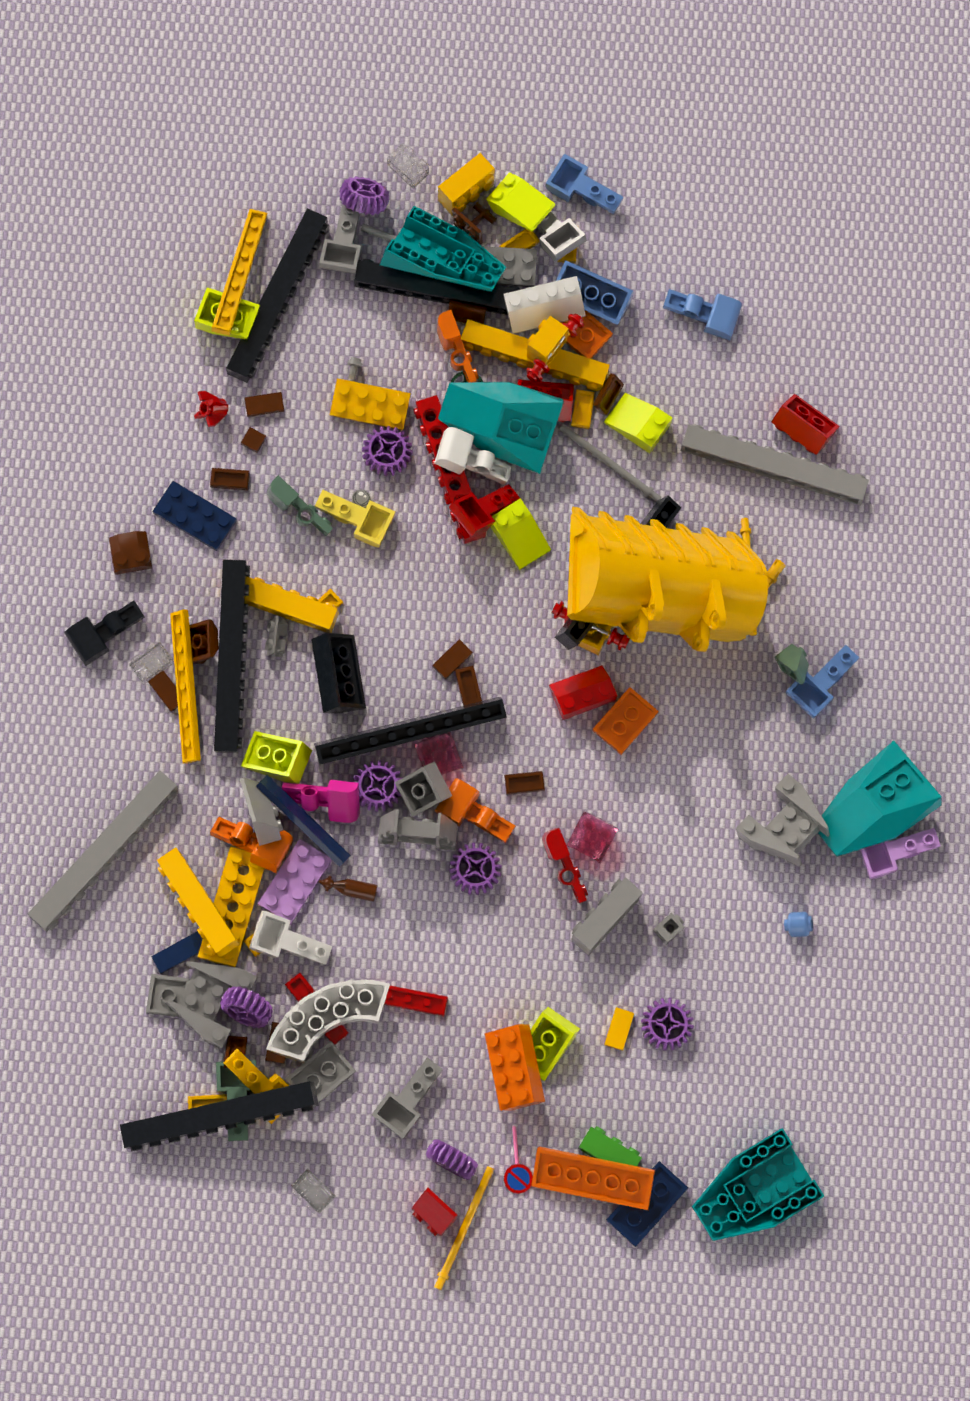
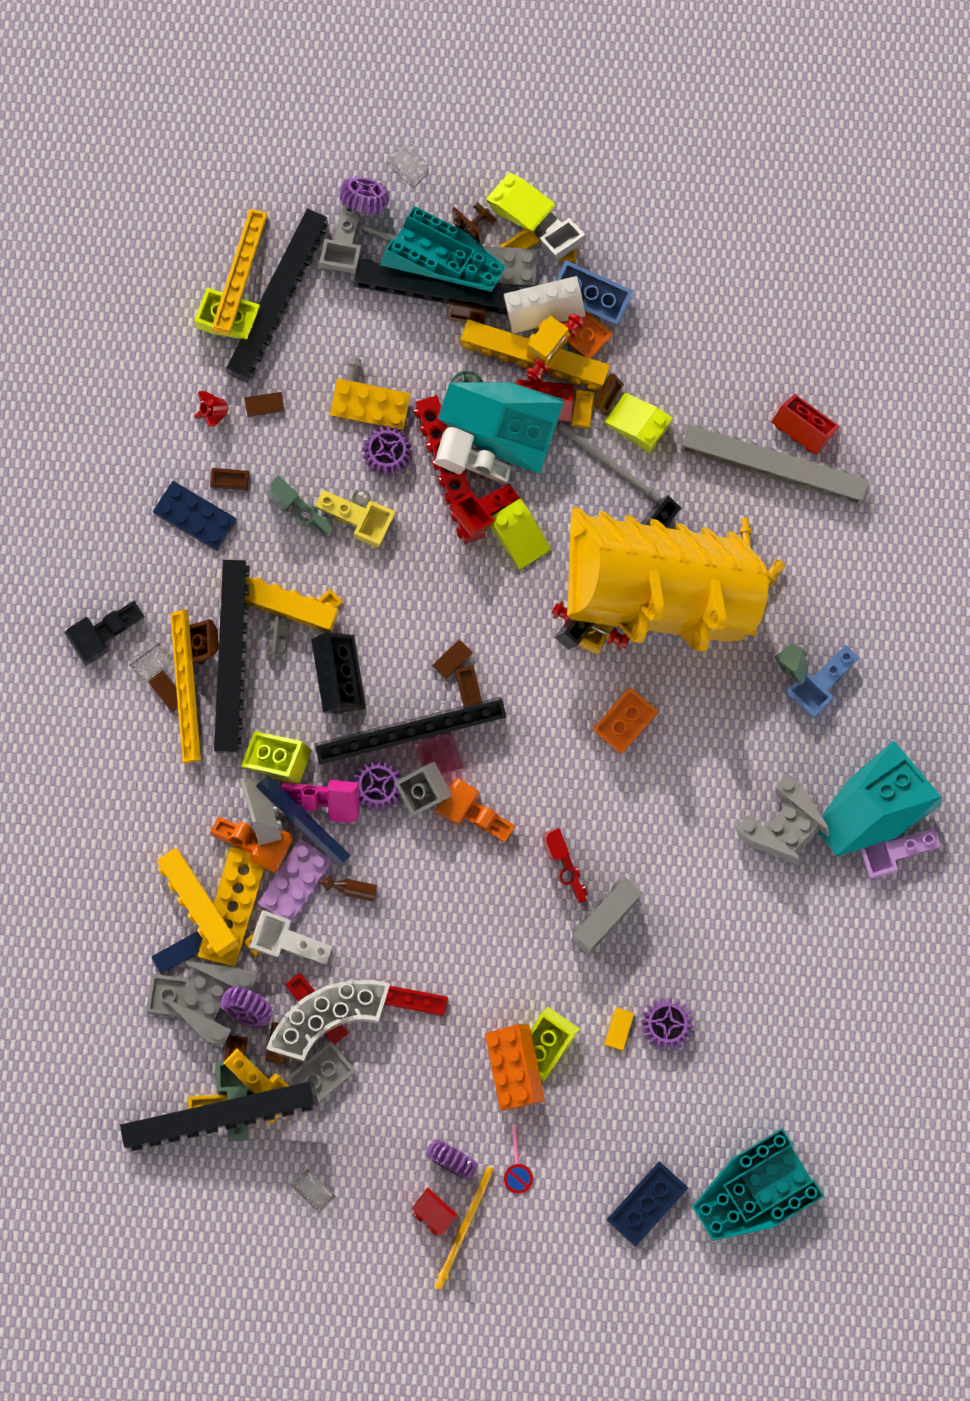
(103, 851): light grey brick -> none
(130, 552): reddish brown slope -> none
(253, 440): reddish brown tile -> none
(398, 1111): light grey plate -> none
(421, 832): light grey wedge -> none
(451, 338): orange plate -> none
(464, 855): medium lavender gear -> none
(466, 184): yellow brick -> none
(524, 782): reddish brown tile -> none
(571, 178): medium blue plate -> none
(583, 692): red slope -> none
(592, 836): clear pink slope -> none
(593, 1178): orange plate -> none
(602, 1147): bright green brick -> none
(661, 931): light grey brick -> none
(719, 316): medium blue plate -> none
(798, 924): medium blue head -> none

